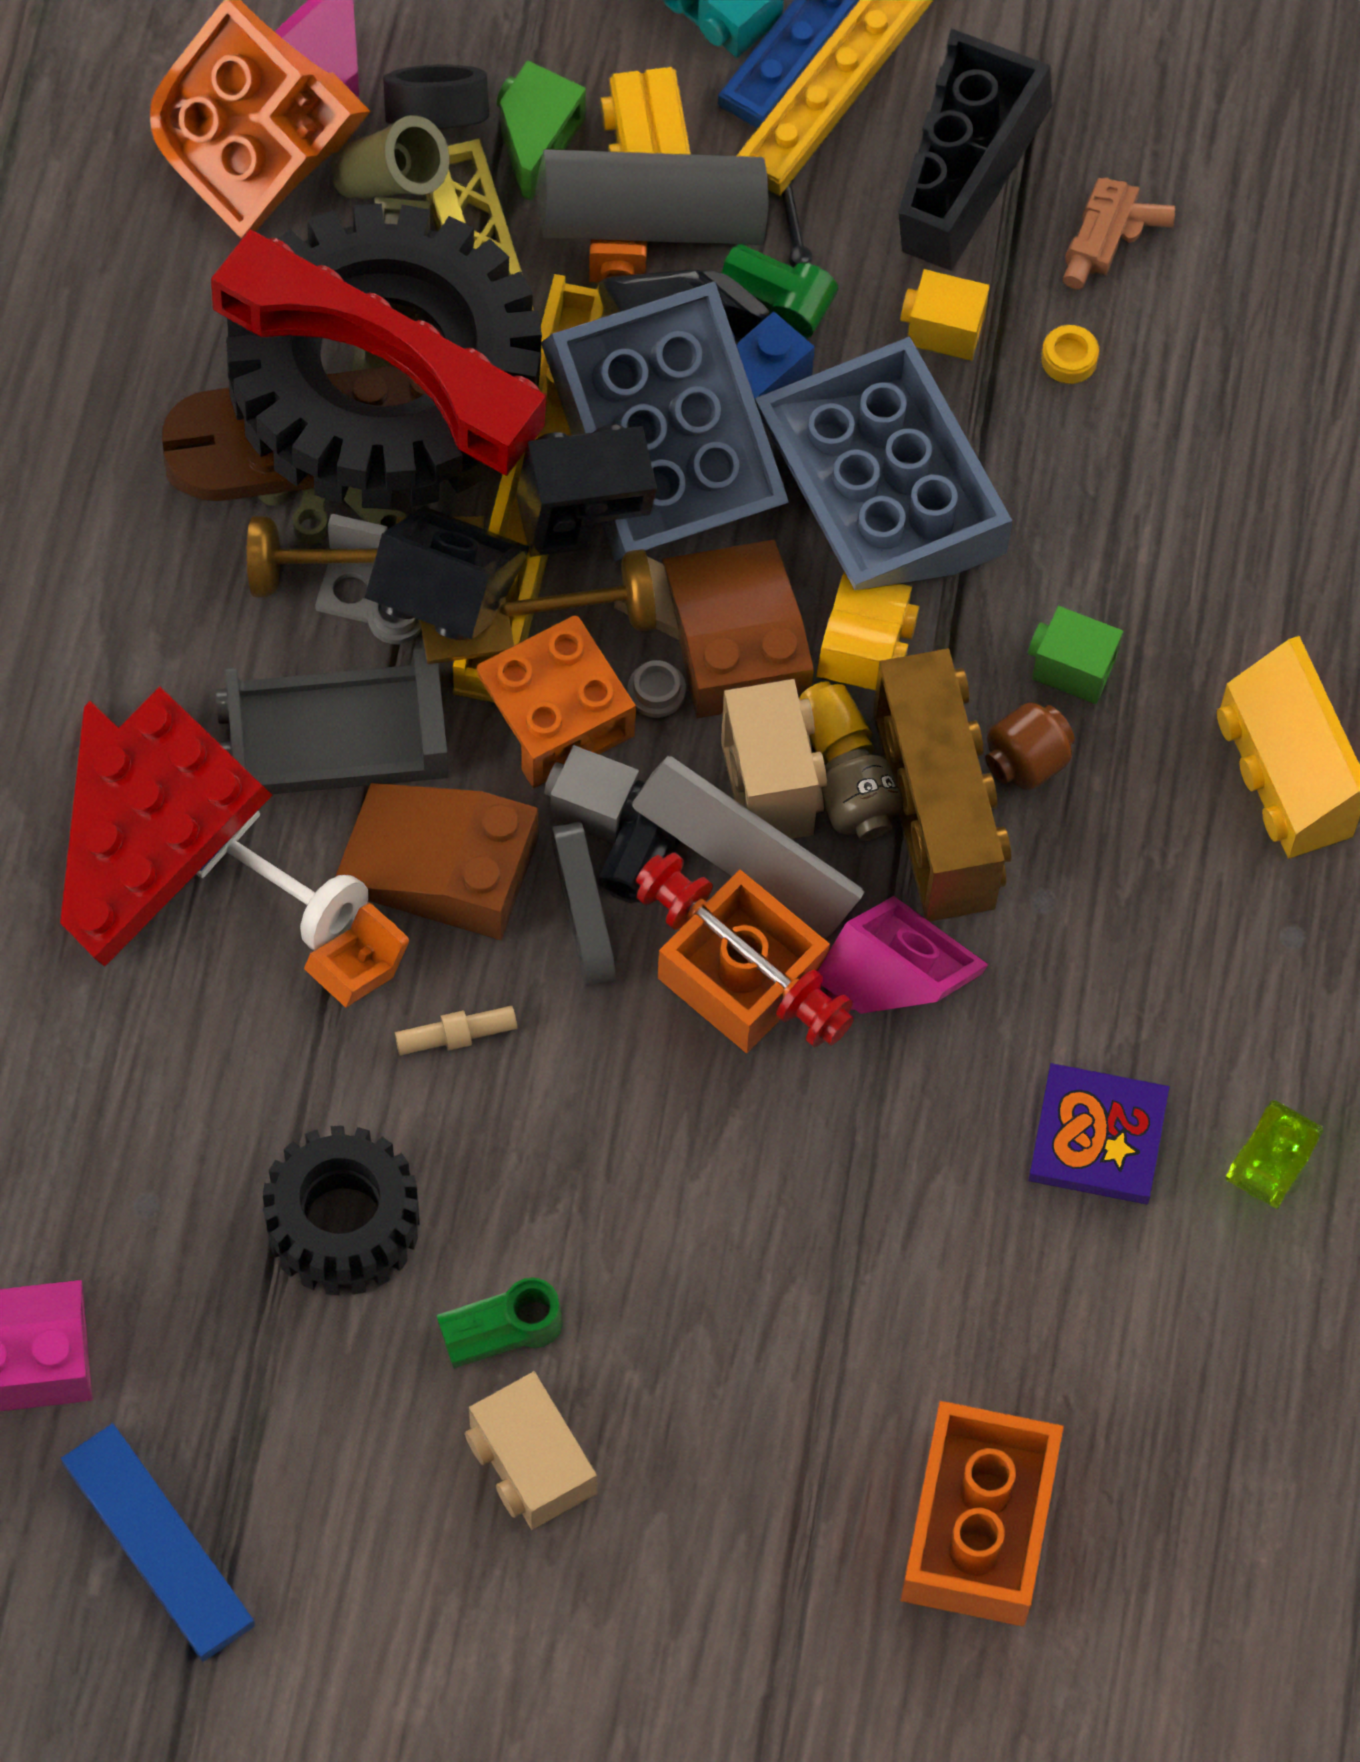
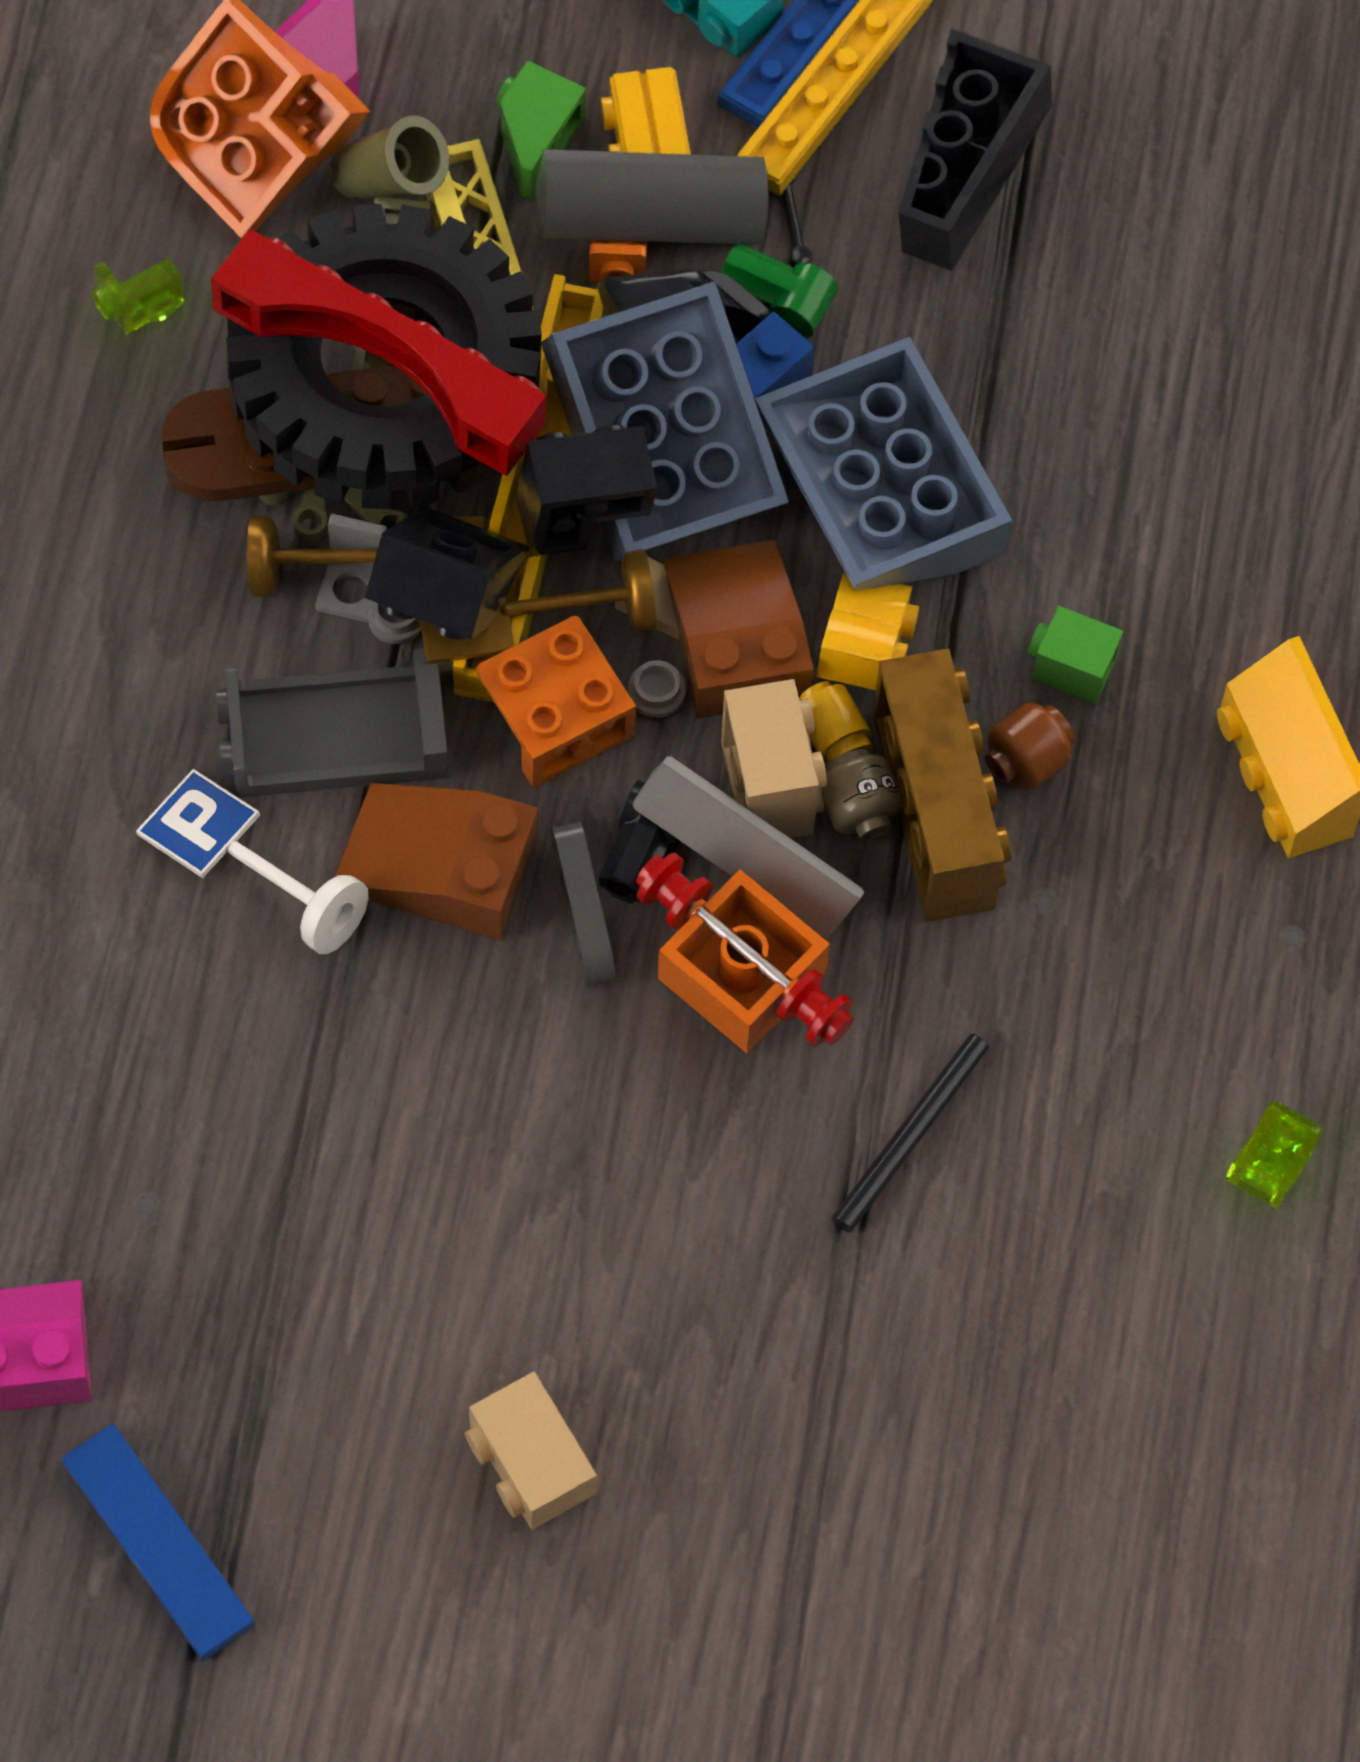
(141, 299): none -> clear neon green bracket
(146, 818): red wing -> none
(336, 1164): black tyre -> none
(359, 957): orange bracket -> none
(441, 93): black tyre -> none
(455, 1030): tan bar -> none
(493, 1325): green piece -> none
(590, 791): light grey brick -> none
(896, 960): dark pink slope -> none
(910, 1133): none -> black bar
(946, 314): yellow brick -> none
(982, 1513): orange brick -> none
(1070, 354): yellow tile -> none
(1099, 1133): dark purple tile -> none
(1107, 219): nougat piece -> none

